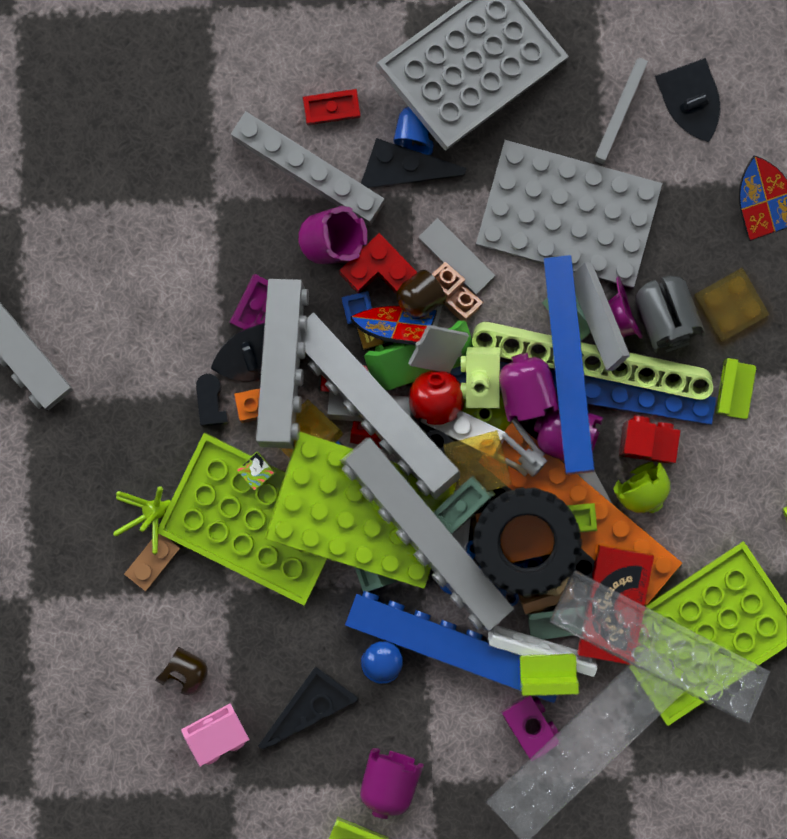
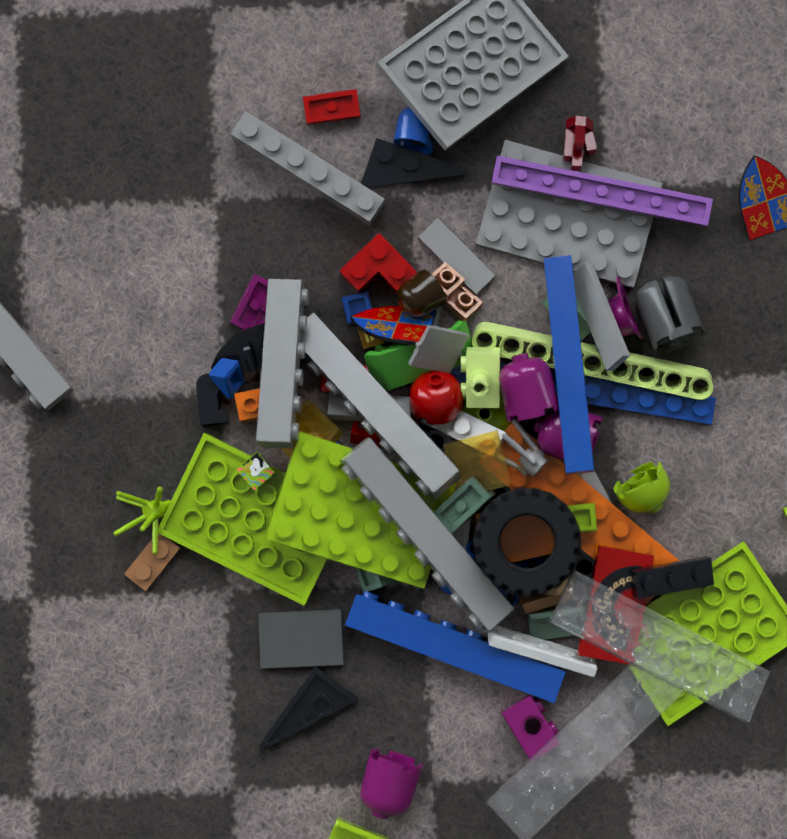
(190, 667): dark brown helmet -> none
(215, 735): bright pink brick -> none
(227, 376): none -> blue slope
(300, 638): none -> dark grey tile
(332, 236): magenta cylinder -> none
(382, 662): blue helmet -> none
(548, 674): lime panel -> none
(578, 137): none -> dark red rock
(602, 191): none -> medium lavender plate
(620, 111): light grey tile -> none
(649, 442): red brick -> none
(672, 577): none -> black plate
(692, 98): black shield -> none
(731, 304): clear yellow plate -> none
(735, 389): lime panel -> none

